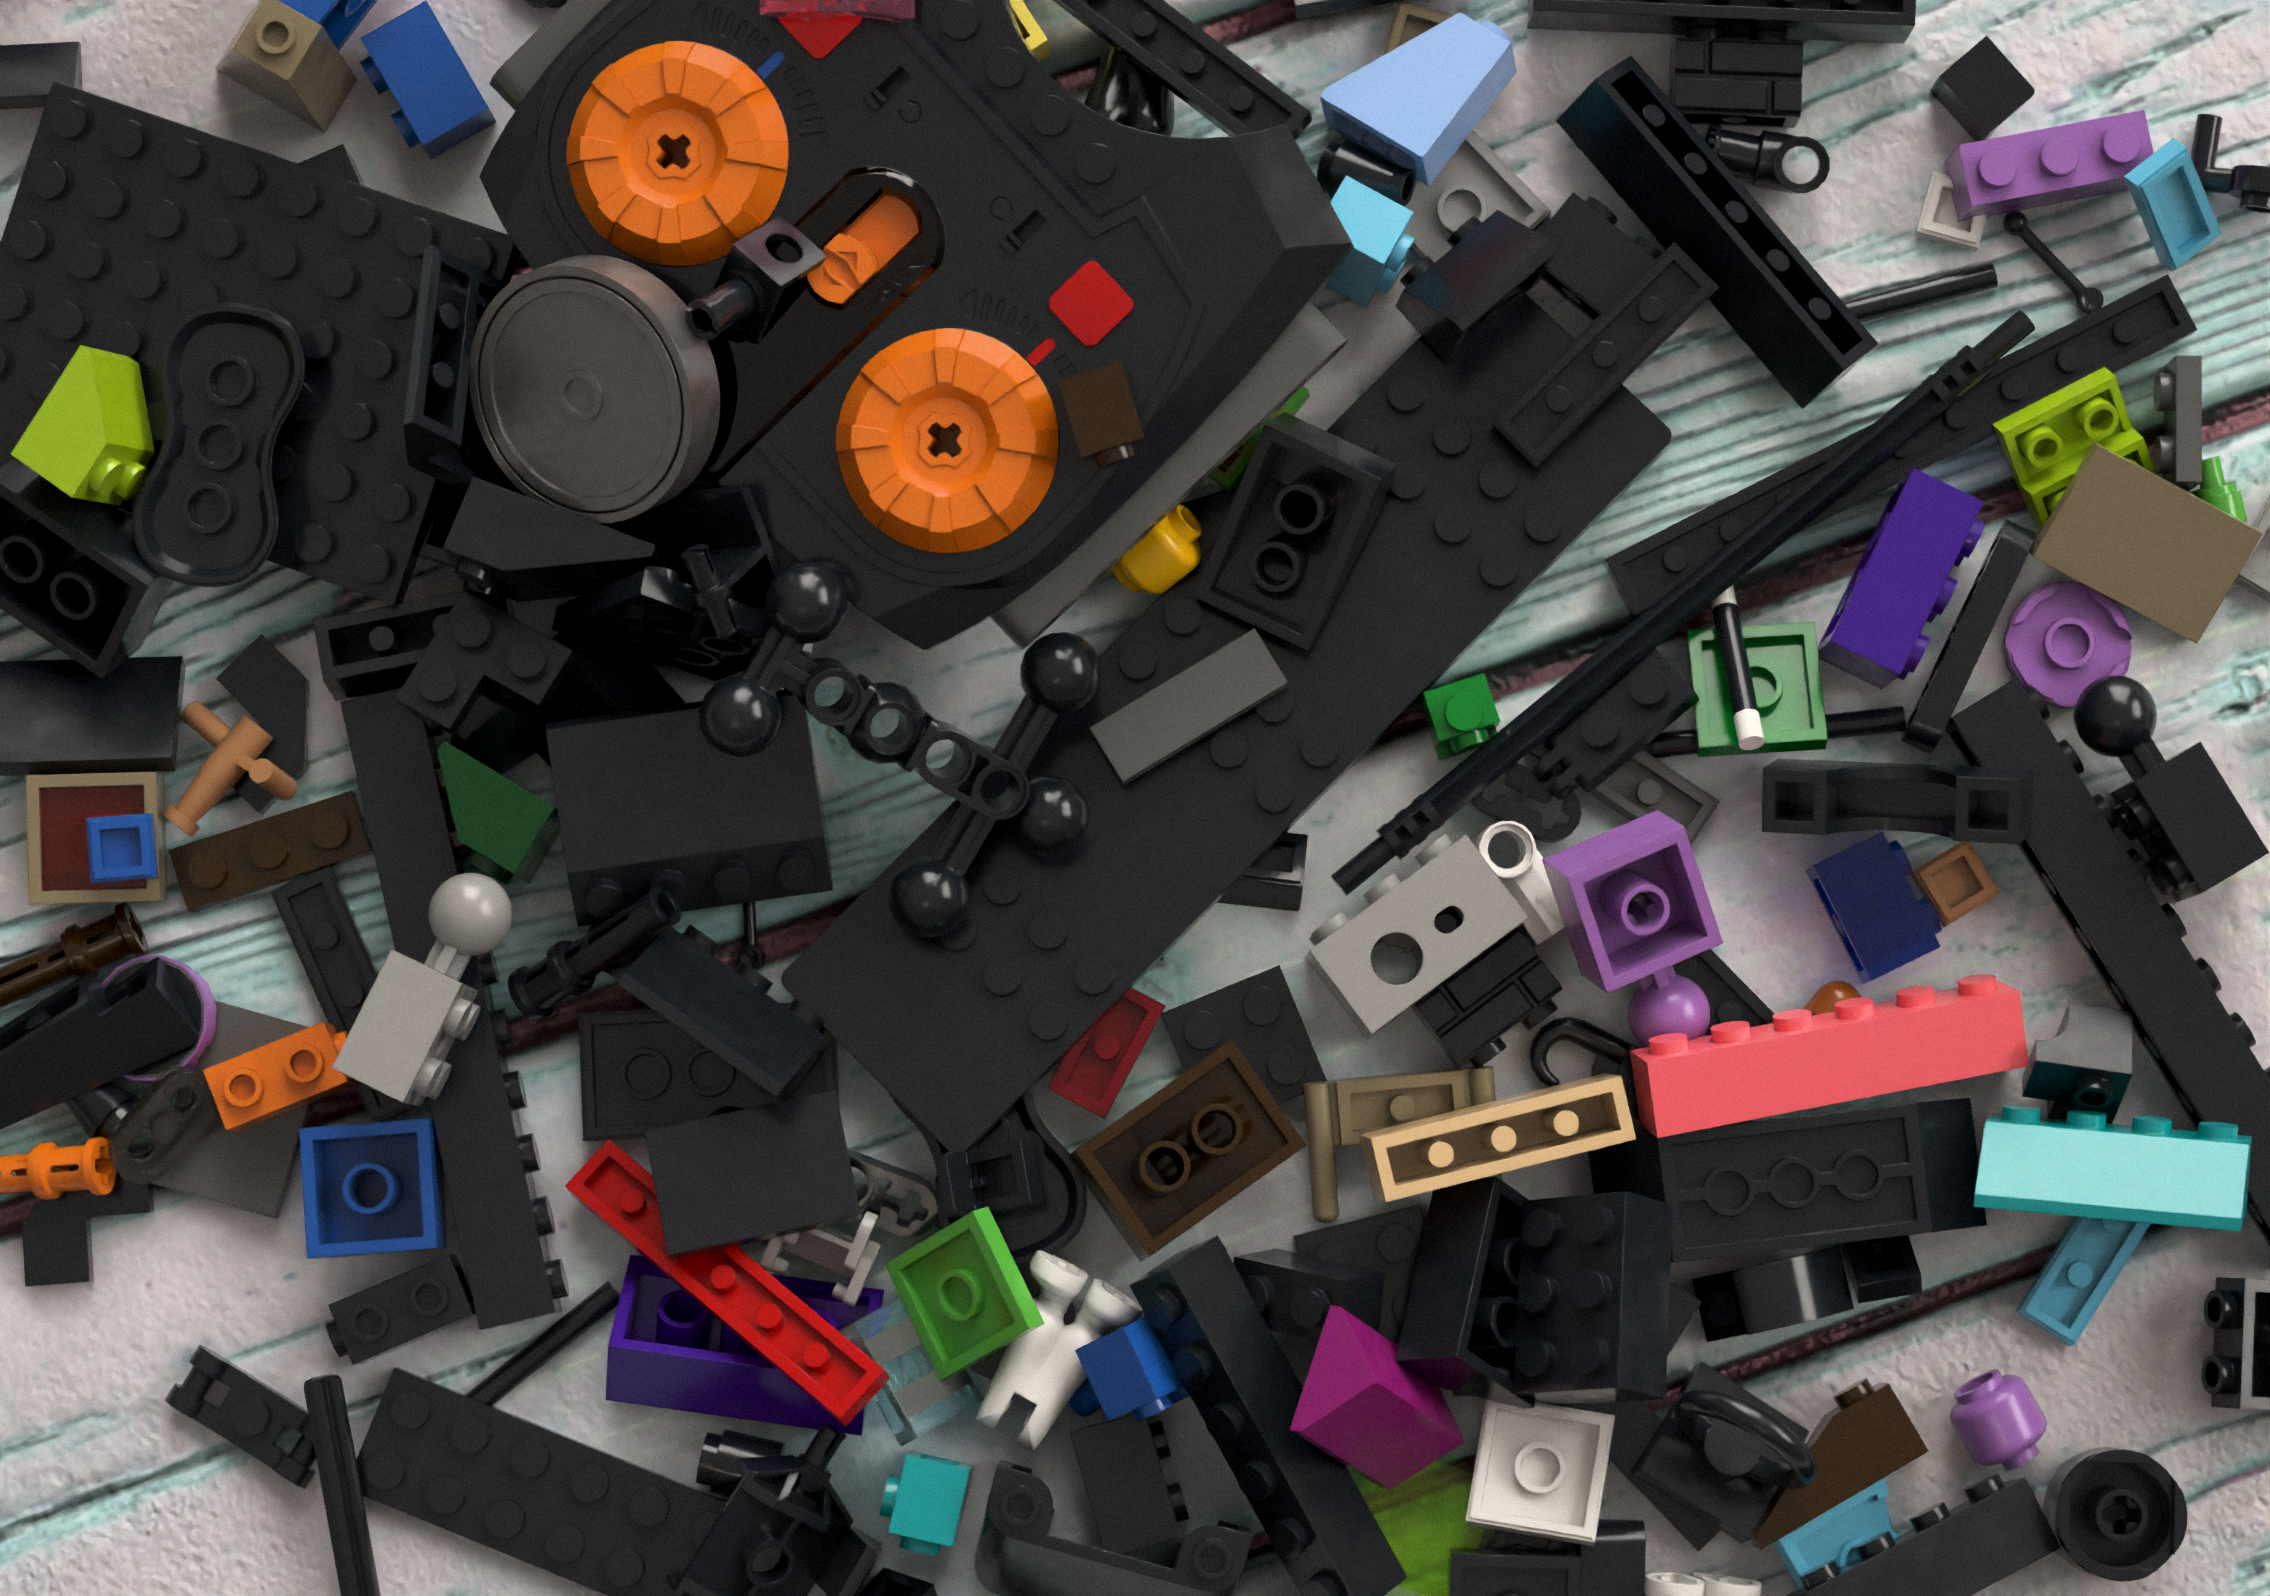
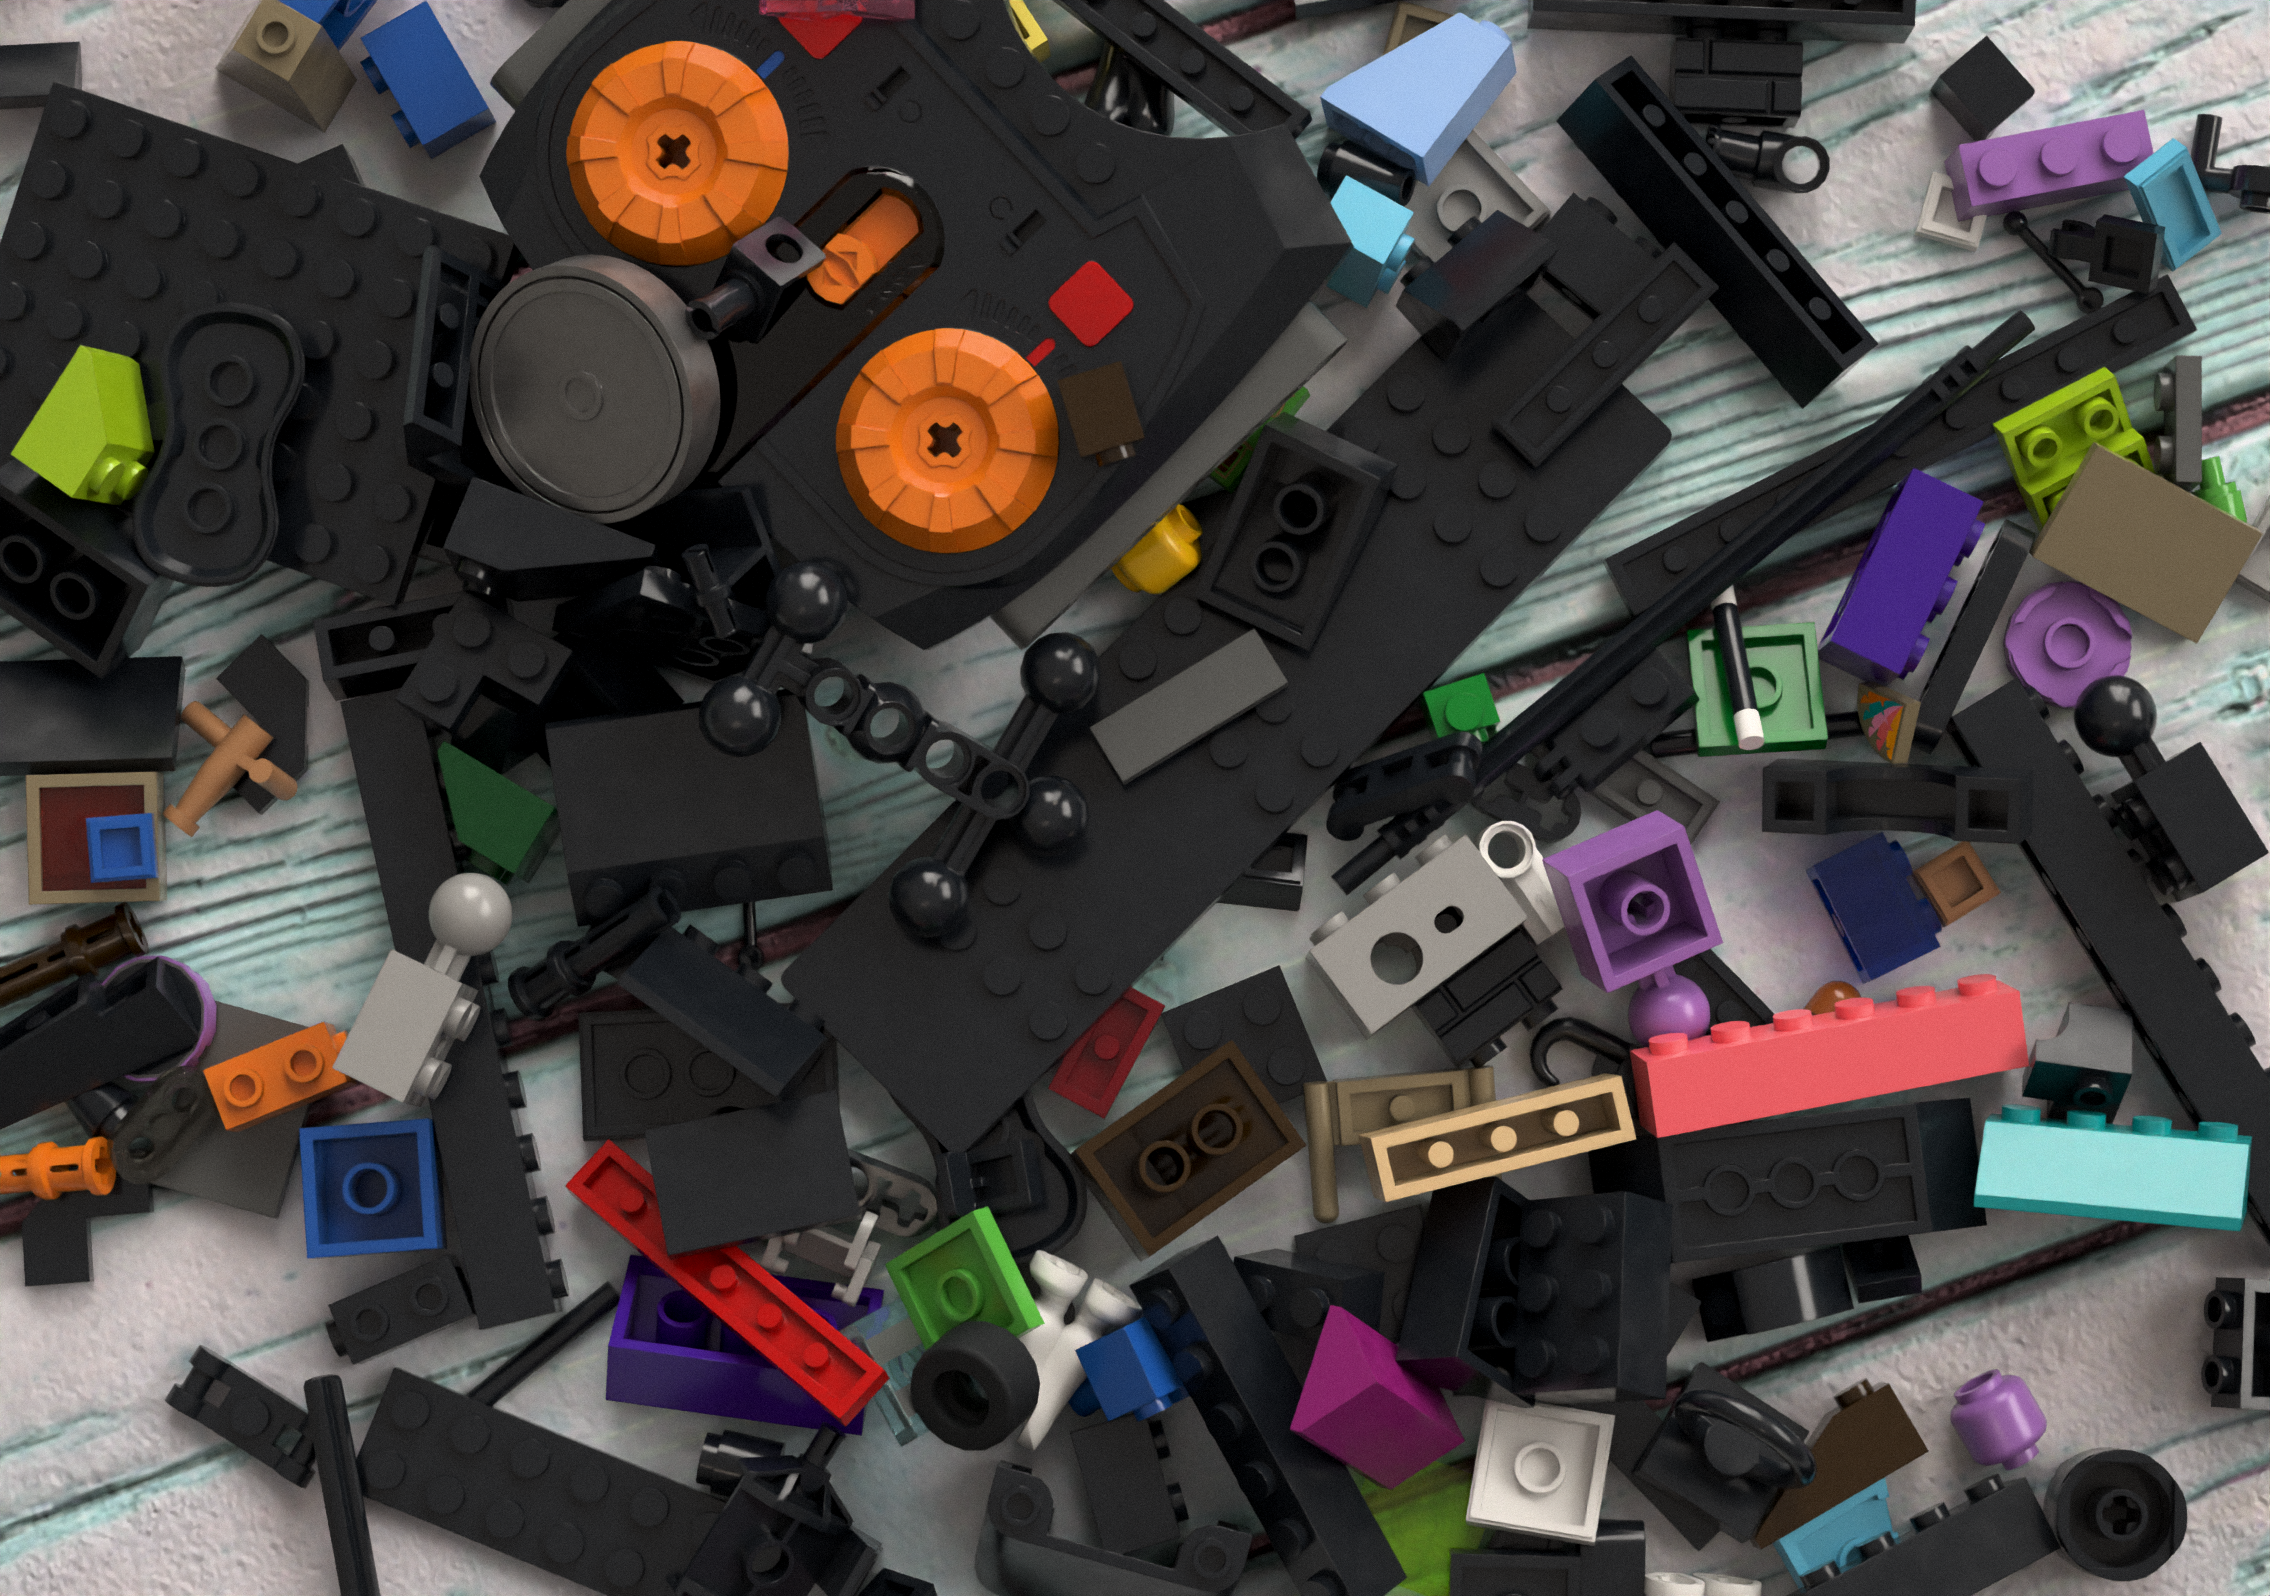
(271, 851): dark brown plate -> none
(334, 962): black tile -> none
(927, 1502): teal brick -> none
(953, 1408): none -> black tyre
(1404, 783): none -> black plate
(1887, 720): none -> tile
(1923, 293): black bar -> none
(2079, 1275): medium azure tile -> none
(2118, 249): none -> black plate

